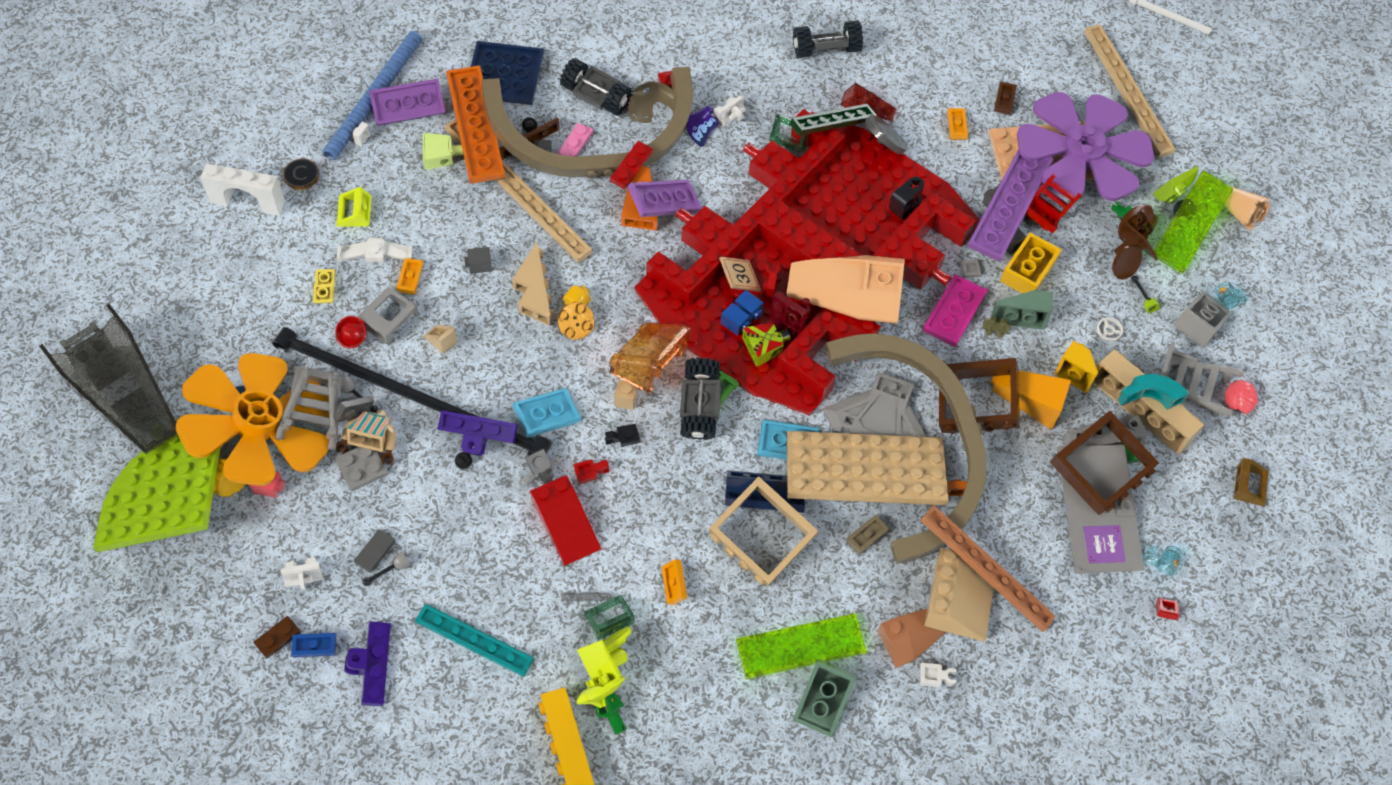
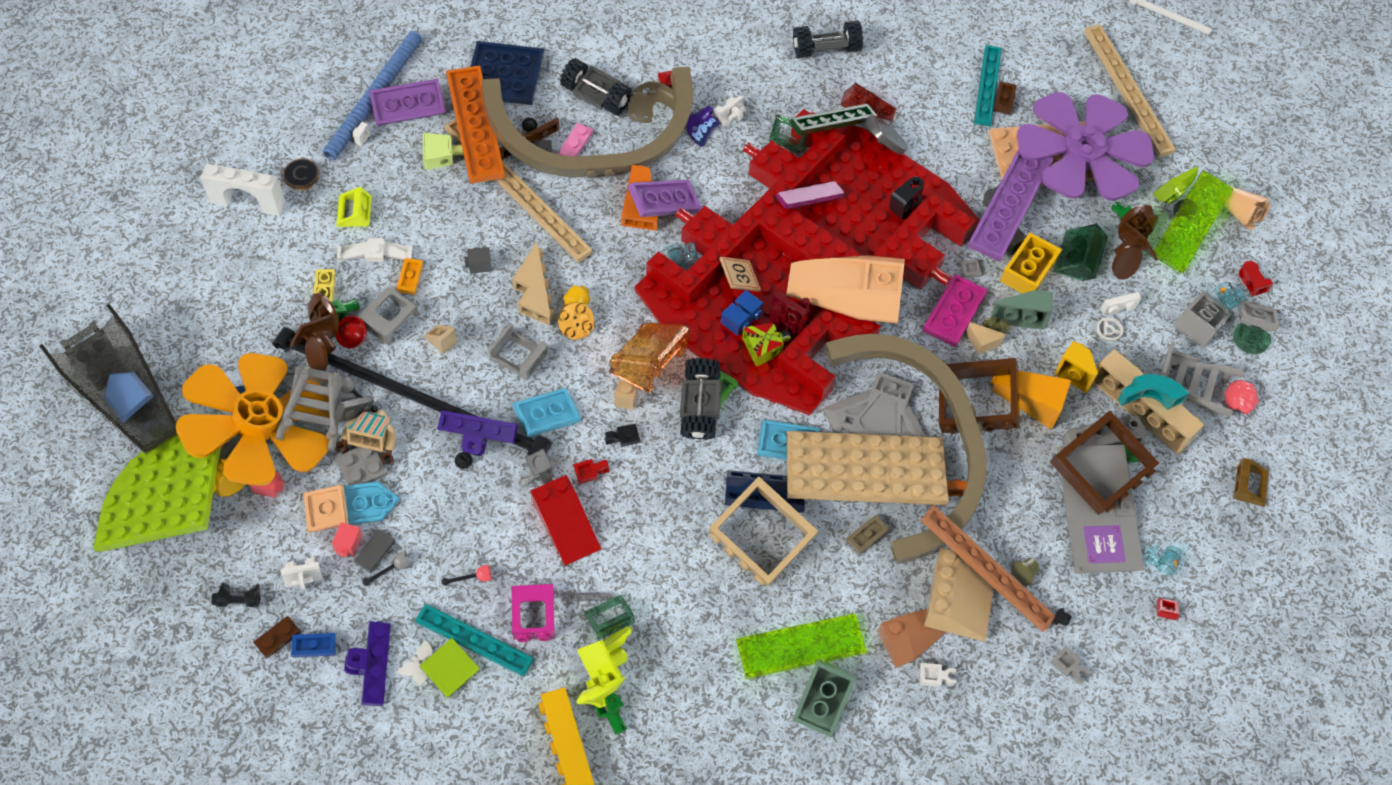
(126, 394): none -> medium blue tile
(224, 597): none -> black piece
(322, 326): none -> reddish brown piece
(325, 508): none -> light nougat tile
(346, 539): none -> coral brick
(368, 502): none -> medium azure tile
(412, 668): none -> white piece
(449, 667): none -> lime tile
(483, 574): none -> hinge
(530, 364): none -> light grey window
(533, 593): none -> dark pink window
(631, 165): red plate -> none
(674, 582): light orange plate -> none
(677, 254): none -> clear light blue piece
(769, 285): red plate -> none
(810, 195): none -> tile
(957, 124): light orange plate -> none
(983, 338): none -> tan slope
(987, 85): none -> teal tile
(1025, 571): none -> olive piece
(1046, 213): red plate -> none
(1062, 617): none -> black piece
(1068, 663): none -> light grey plate
(1081, 252): none -> clear green slope
(1117, 304): none -> white plate
(1149, 302): hinge -> none
(1249, 342): none -> clear green tile
(1254, 279): none -> red leg
(1258, 315): none -> light grey plate

